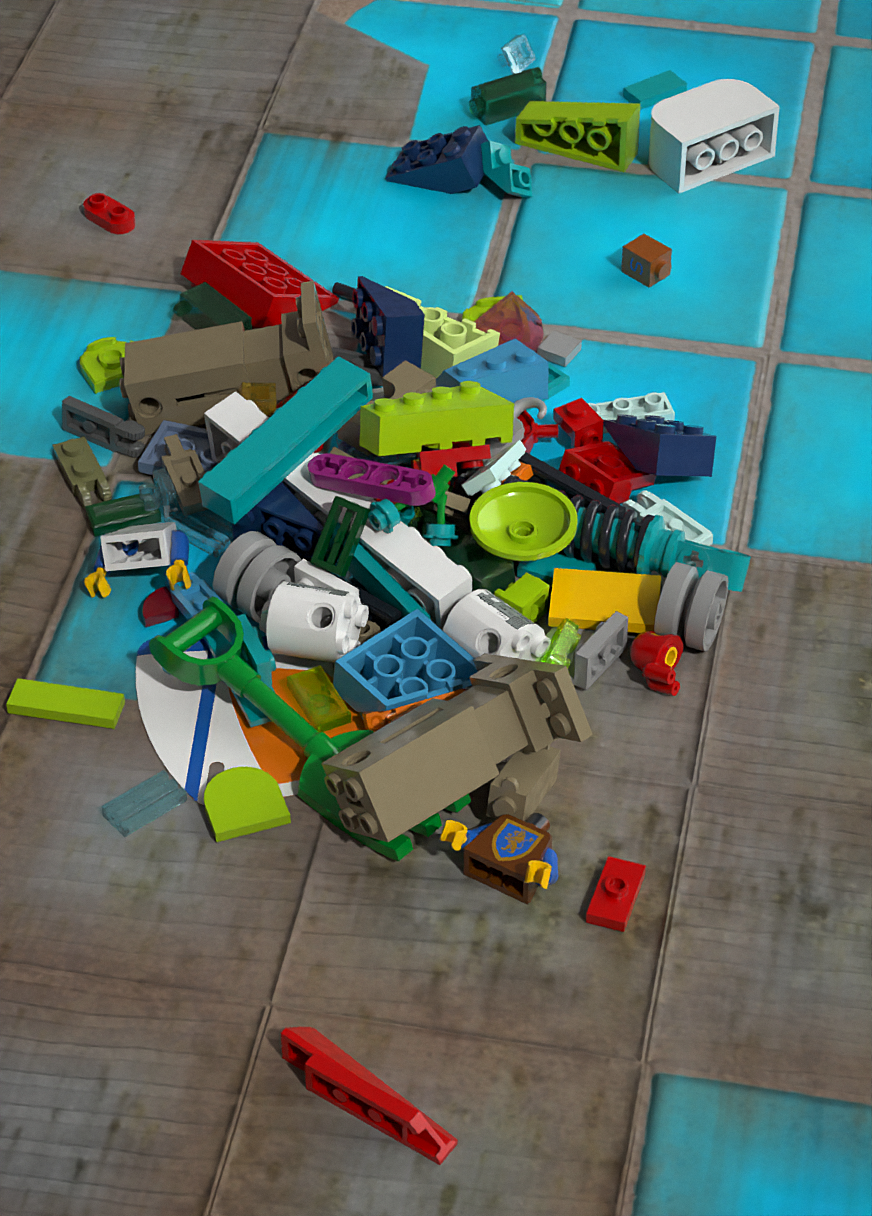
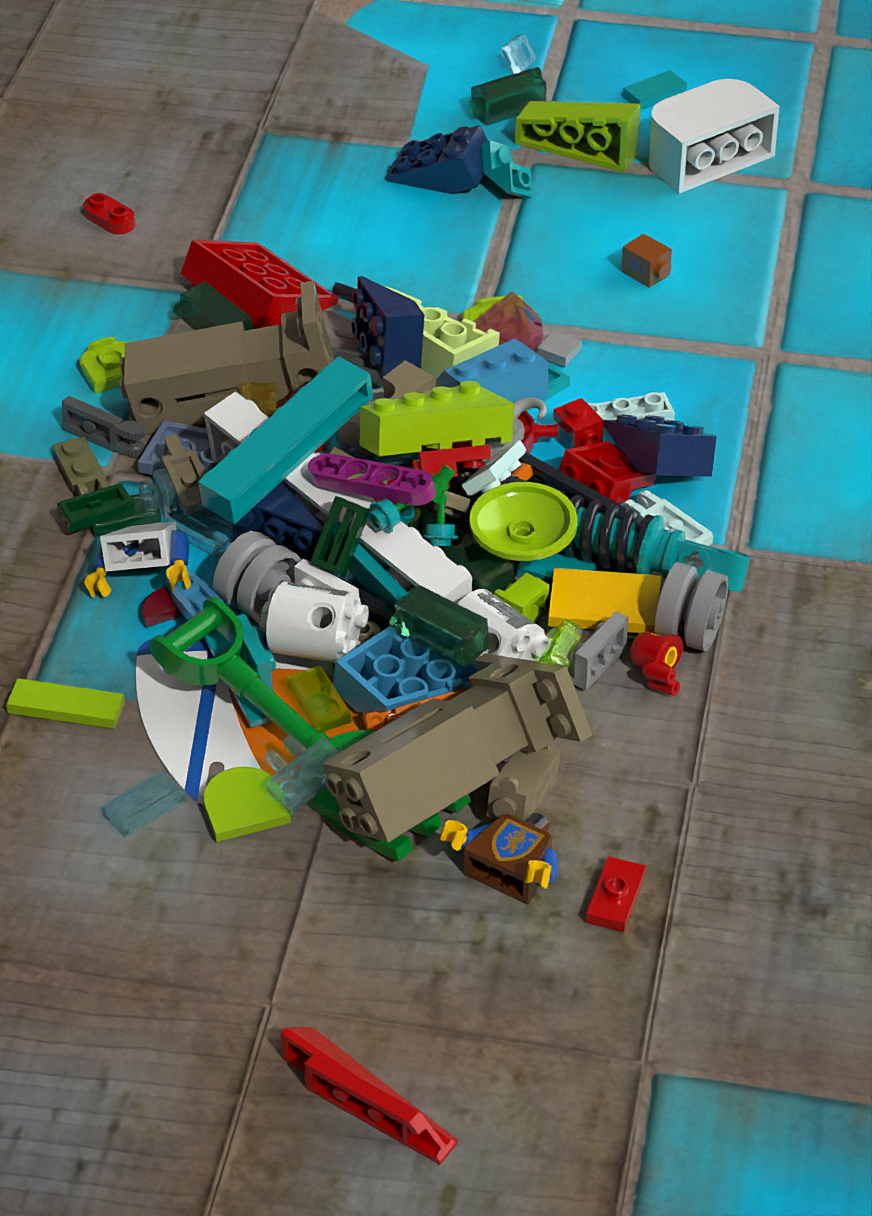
(95, 507): none -> dark green tile
(303, 777): none -> clear light blue hinge
(441, 625): none -> clear green brick

